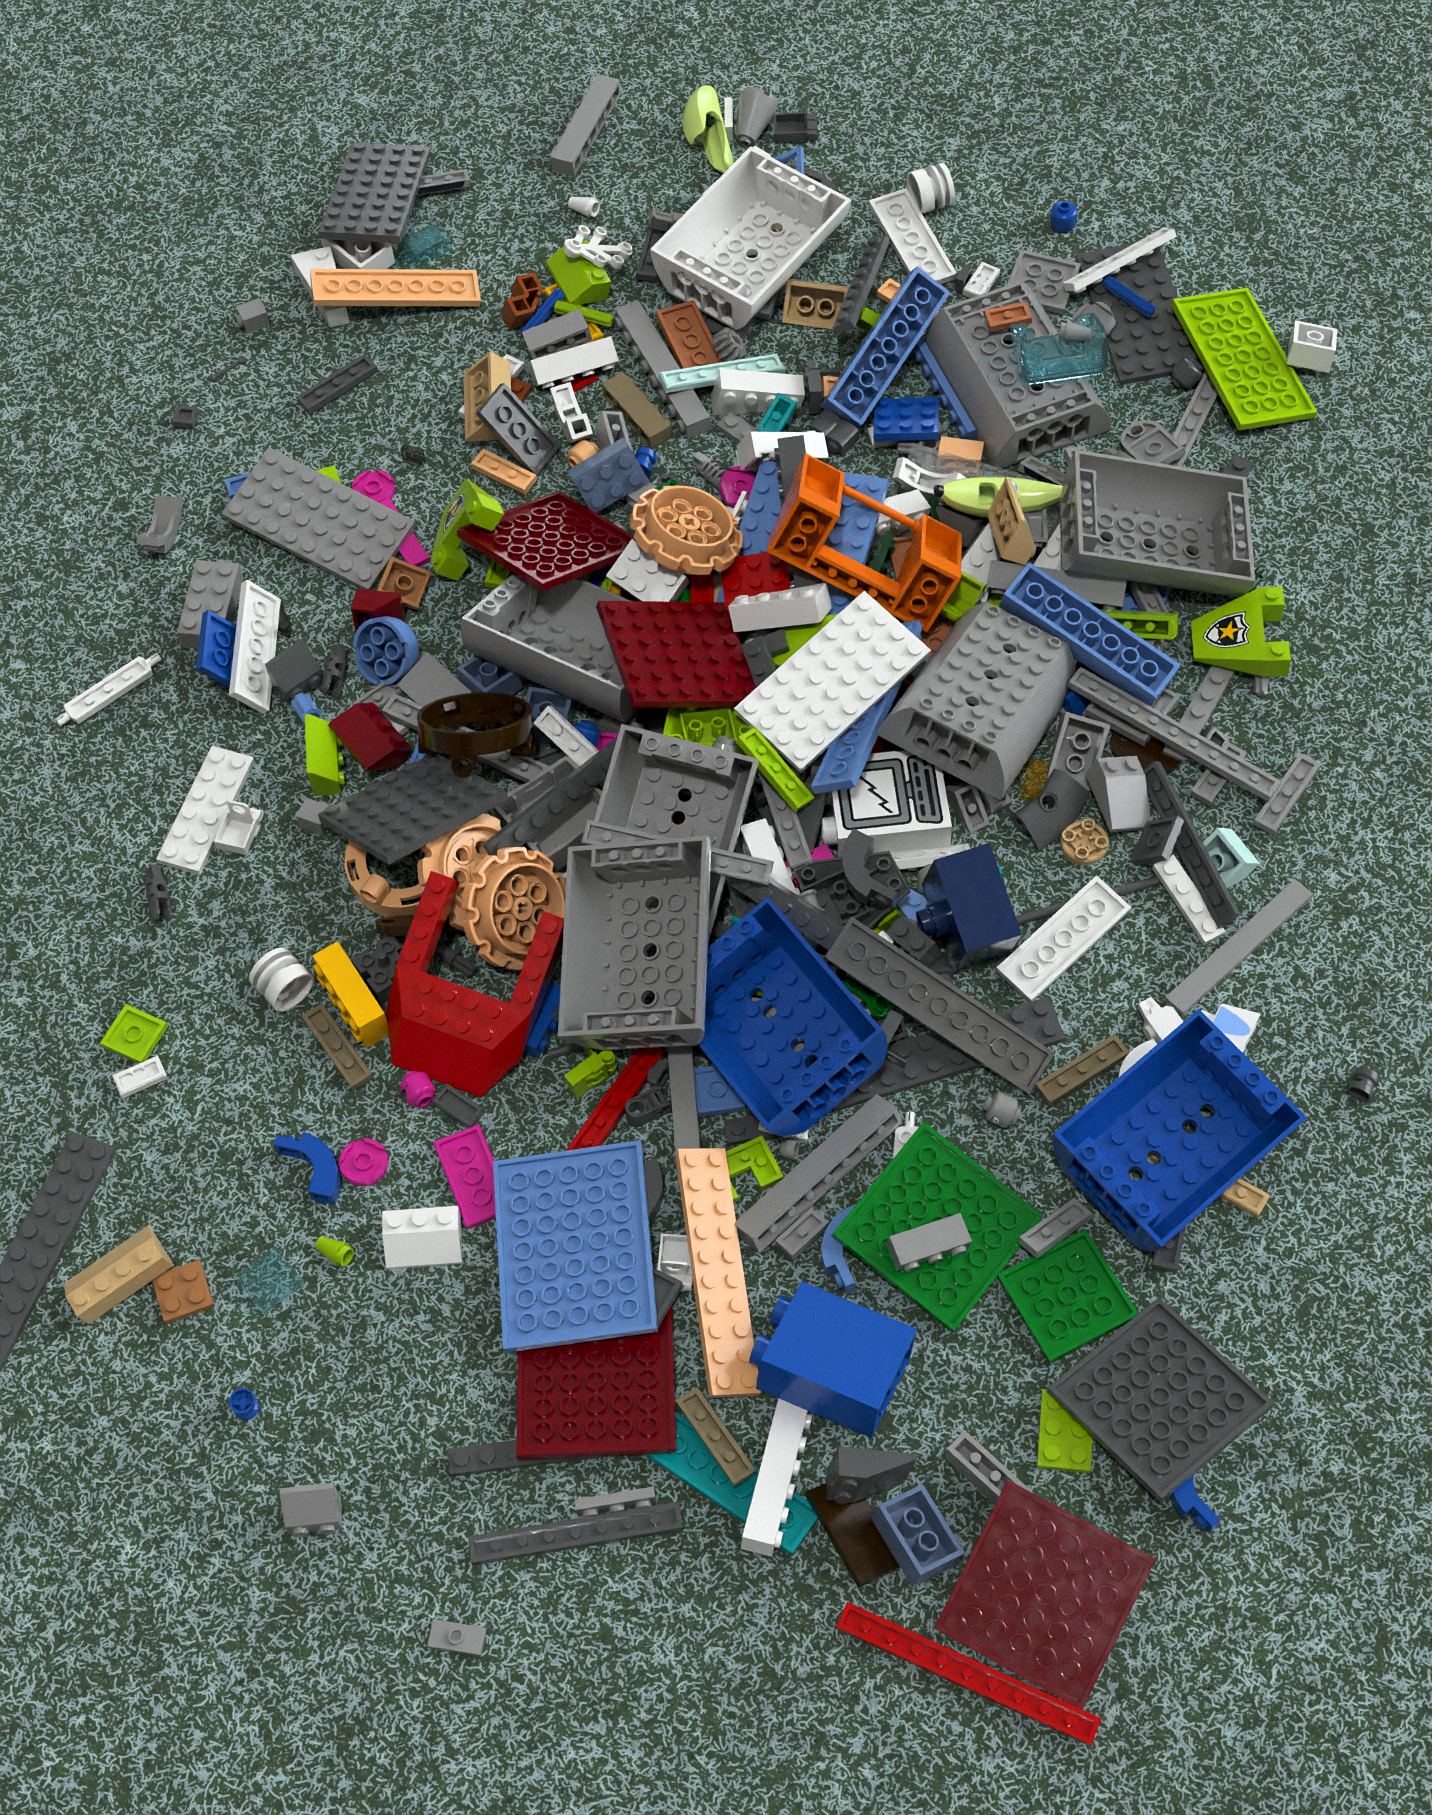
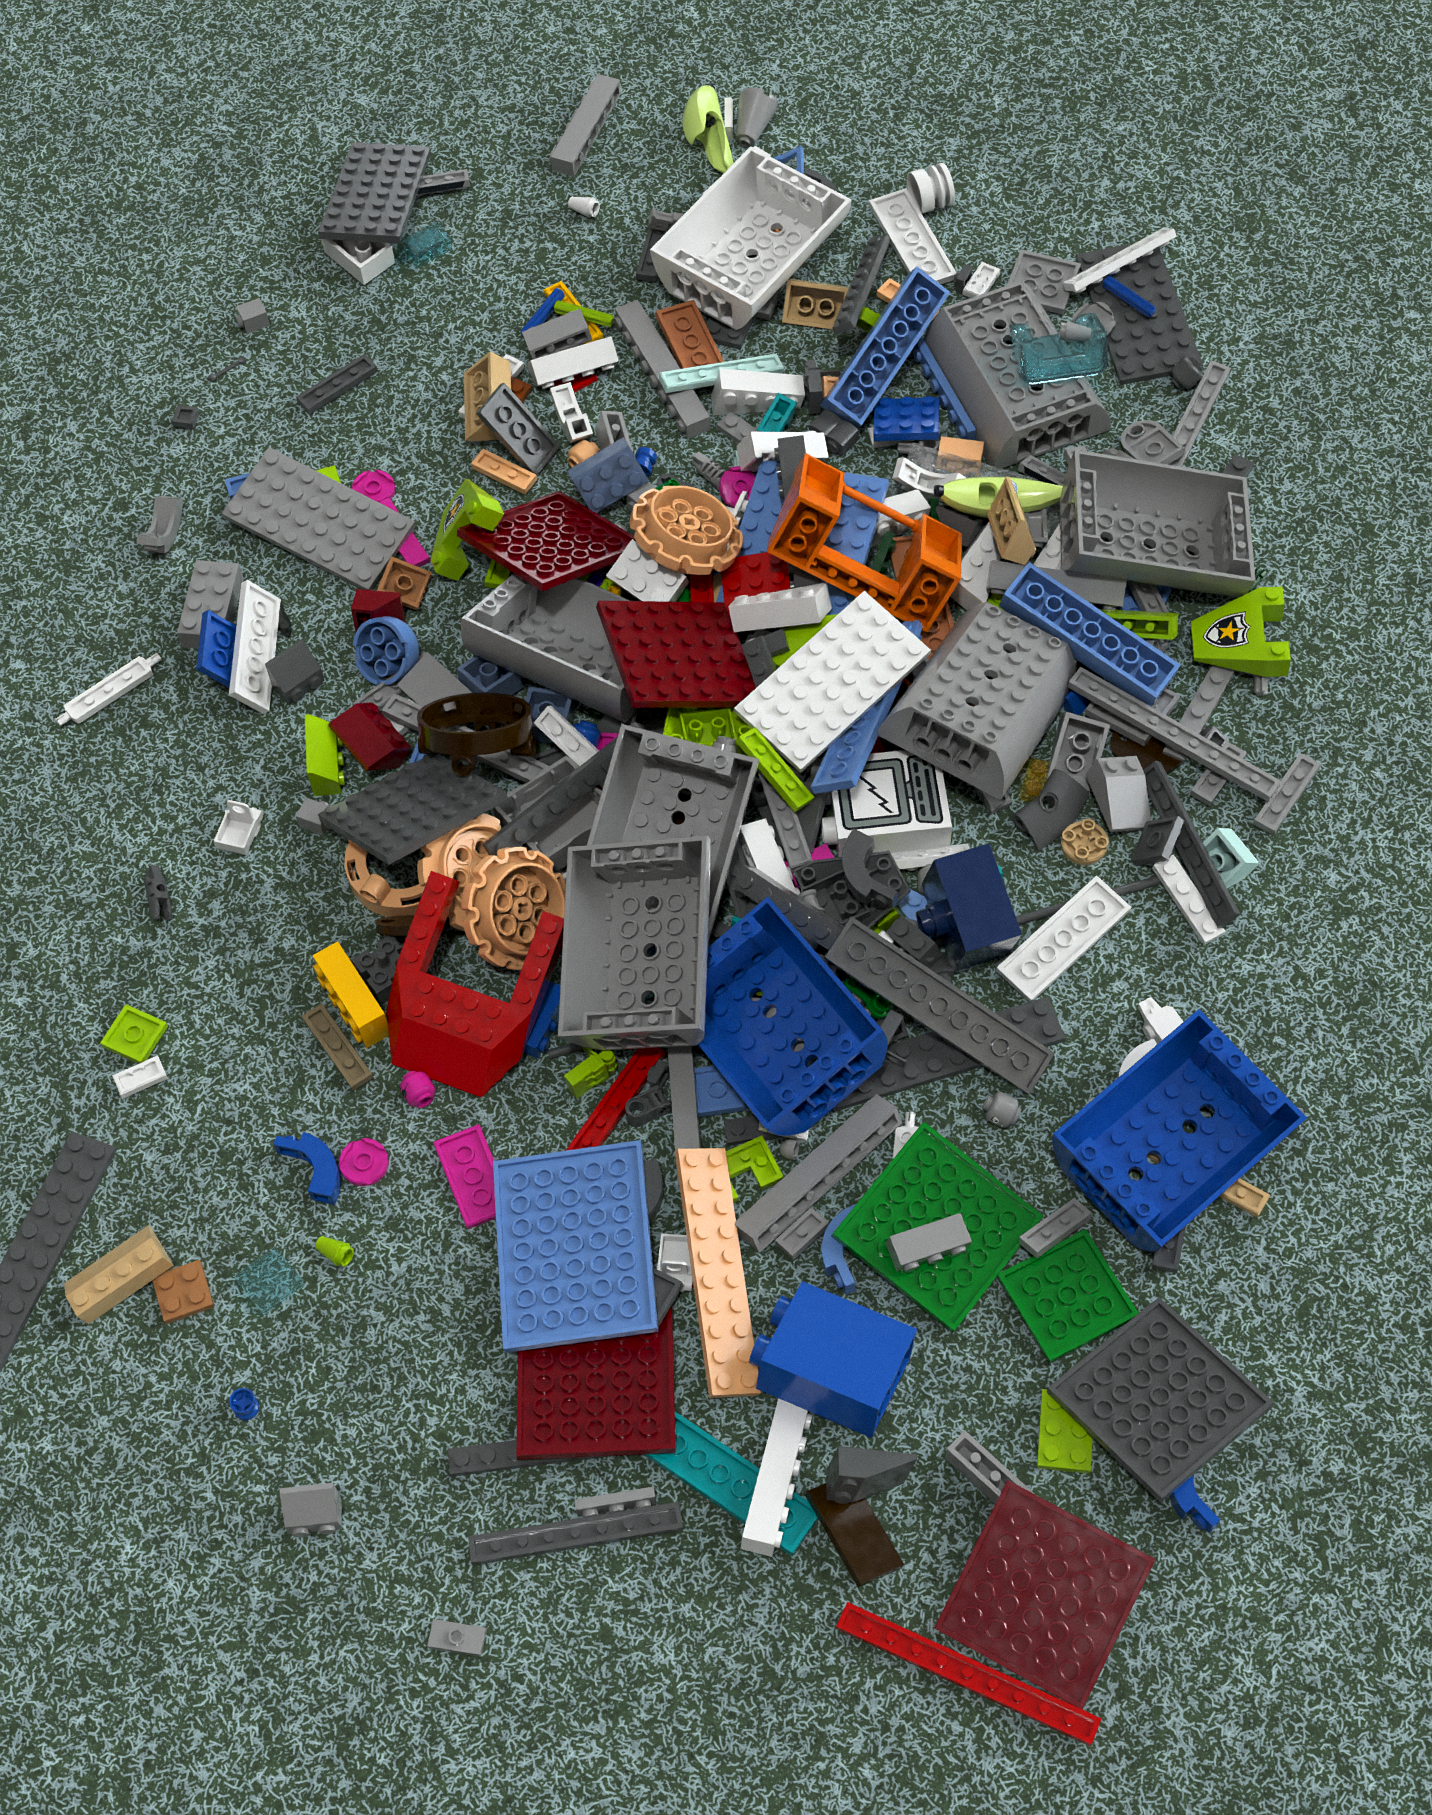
(204, 809): white plate -> none
(281, 979): white wheel -> none
(304, 705): medium blue piece -> none
(319, 259): white wedge -> none
(334, 670): dark grey hinge -> none
(394, 287): light nougat plate -> none
(412, 455): clear smoke tile -> none
(422, 1237): white slope -> none
(455, 959): dark grey axle -> none
(458, 1106): dark grey tile -> none
(520, 307): dark orange brick -> none
(574, 248): white plant -> none
(579, 278): lime slope -> none
(637, 410): dark tan brick -> none
(715, 1437): dark tan plate -> none
(722, 861): light grey tile -> none
(728, 345): light grey gear -> none
(796, 127): dark grey piece -> none
(917, 1535): sand blue brick -> none
(964, 596): lime piece -> none
(967, 805): light grey slope -> none
(1003, 317): nougat plate -> none
(1063, 216): blue head -> none
(1082, 1070): dark tan plate -> none
(1235, 1024): torso -> none
(1238, 947): light grey tile -> none
(1243, 359): lime plate -> none
(1312, 346): white brick -> none
(1364, 1083): dark grey wheel -> none

